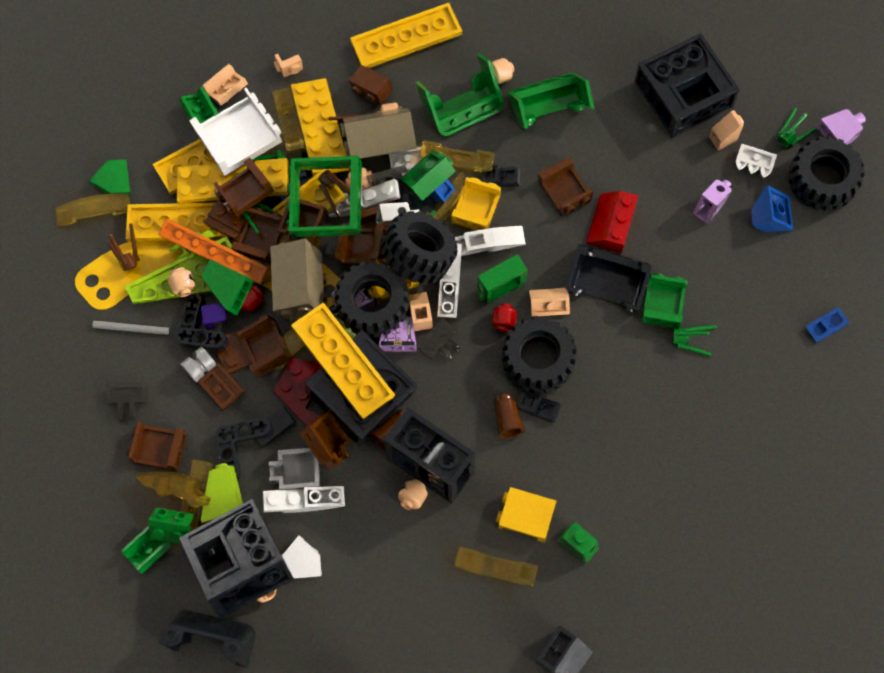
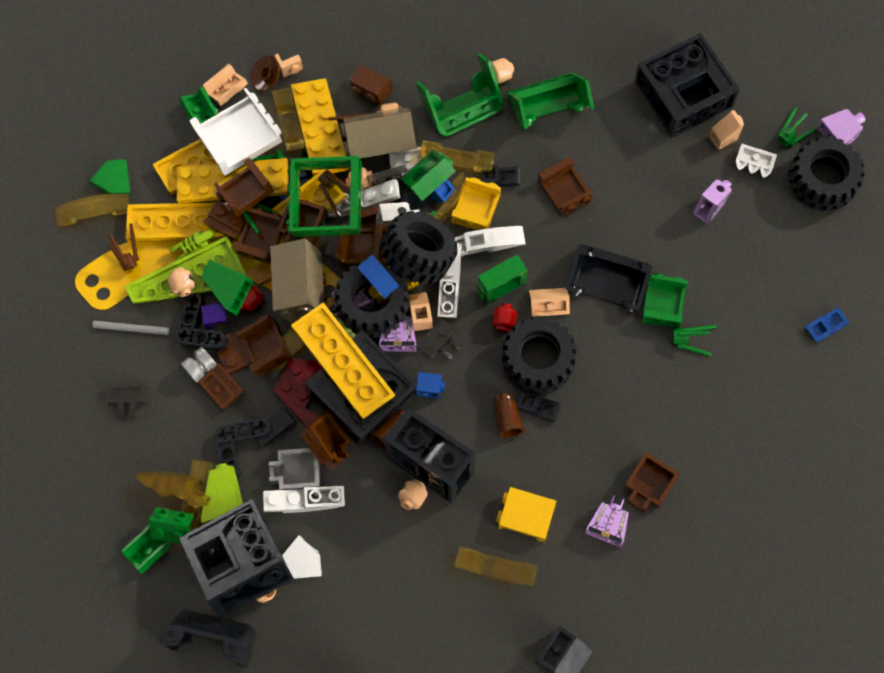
(157, 446): reddish brown panel -> none
(212, 250): orange tile -> none
(265, 73): none -> reddish brown dish
(378, 276): none -> blue slope
(406, 36): yellow plate -> none
(430, 385): none -> blue brick
(578, 542): green torso -> none
(609, 522): none -> lavender torso
(612, 220): red slope -> none
(650, 483): none -> reddish brown piece
(772, 211): blue slope -> none

